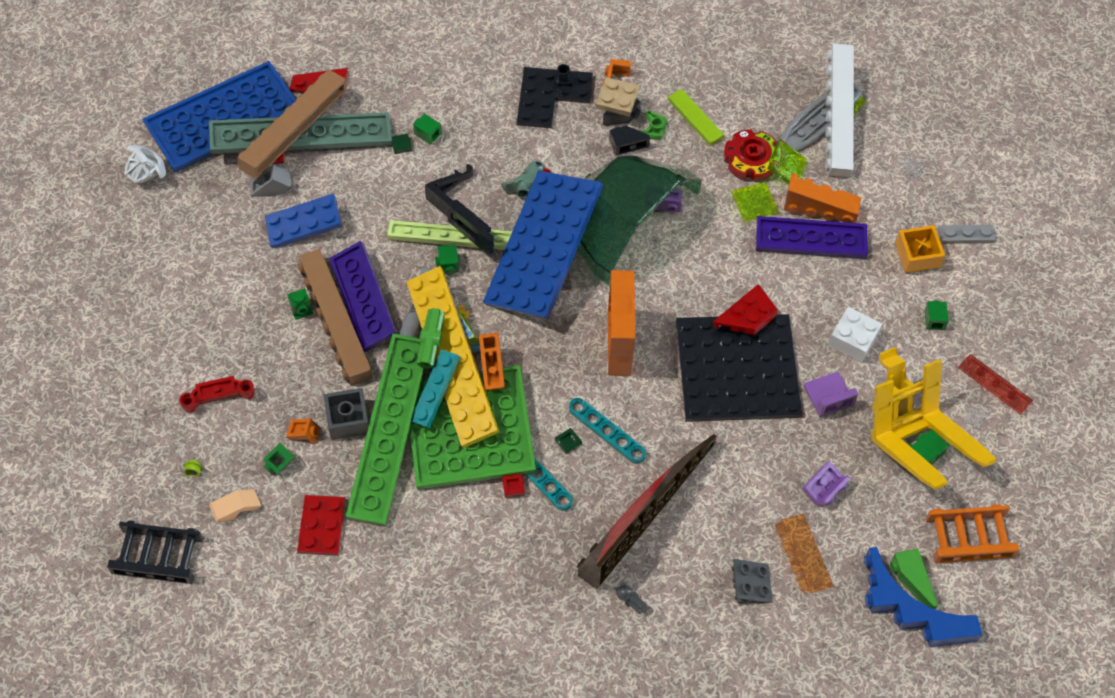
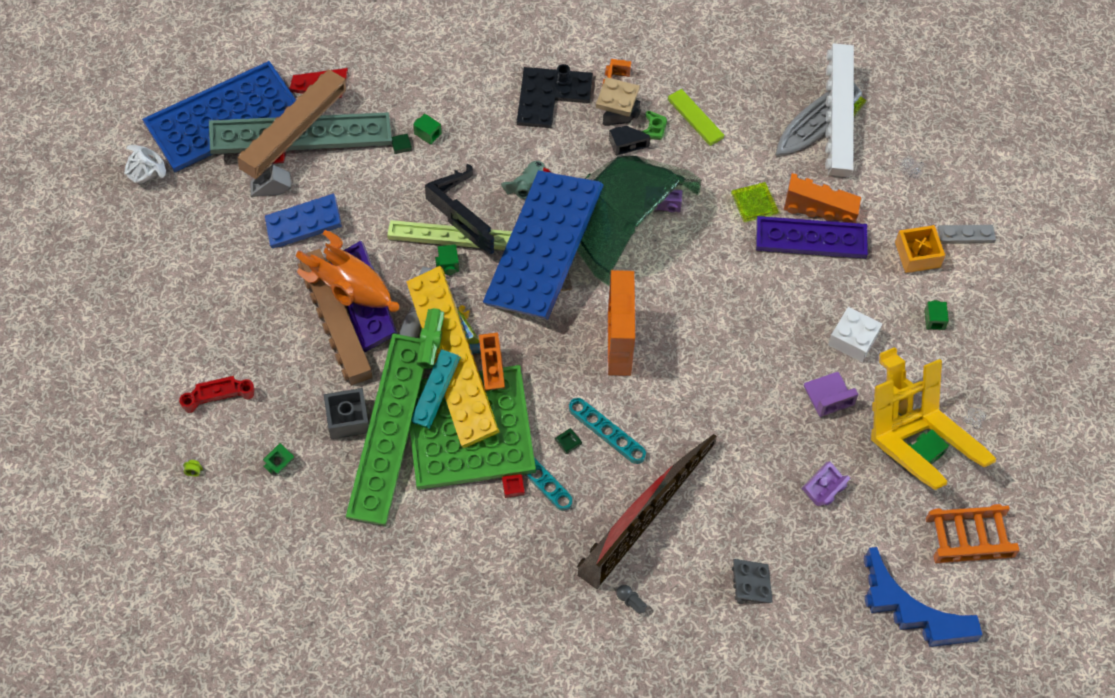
(161, 571): black fence -> none
(232, 504): light nougat slope -> none
(300, 304): green brick -> none
(303, 430): orange bracket -> none
(321, 525): red plate -> none
(347, 277): none -> orange piece
(737, 372): black plate -> none
(749, 154): red piece -> none
(749, 312): red wing -> none
(786, 161): clear neon green tile -> none
(806, 553): clear orange windscreen -> none
(913, 575): bright green slope -> none
(995, 384): clear red tile -> none

